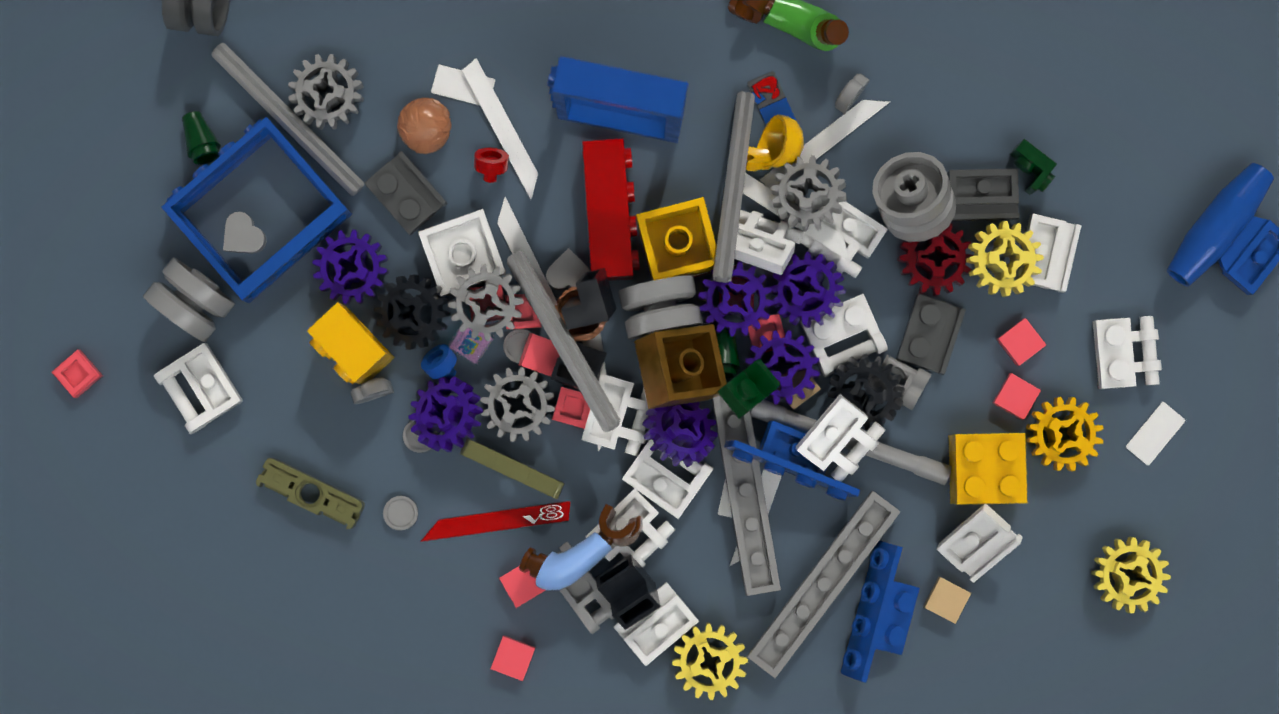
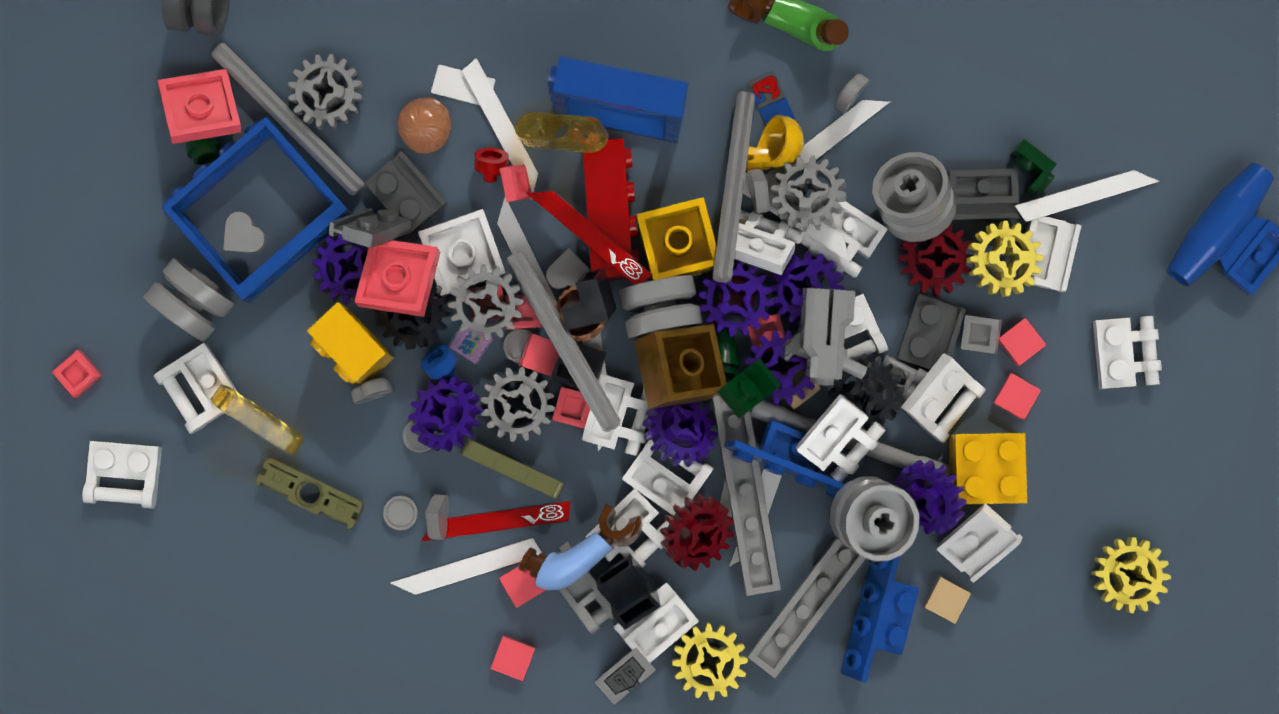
(125, 462): none -> white plate
(199, 106): none -> coral plate
(257, 419): none -> clear yellow beam
(370, 228): none -> dark grey plate
(398, 277): none -> coral plate
(436, 516): none -> light grey tile
(466, 568): none -> white sticker
(515, 182): none -> coral tile
(571, 141): none -> clear yellow beam
(592, 236): none -> red sticker
(625, 676): none -> sticker
(697, 532): none -> dark red gear
(759, 190): none -> light grey tile
(822, 335): none -> light grey piece
(874, 518): none -> light grey wheel
(933, 495): none -> dark purple gear
(936, 393): none -> white plate
(981, 334): none -> light grey plate
(1077, 442): yellow gear -> none
(1083, 194): none -> white sticker
(1155, 433): white sticker -> none

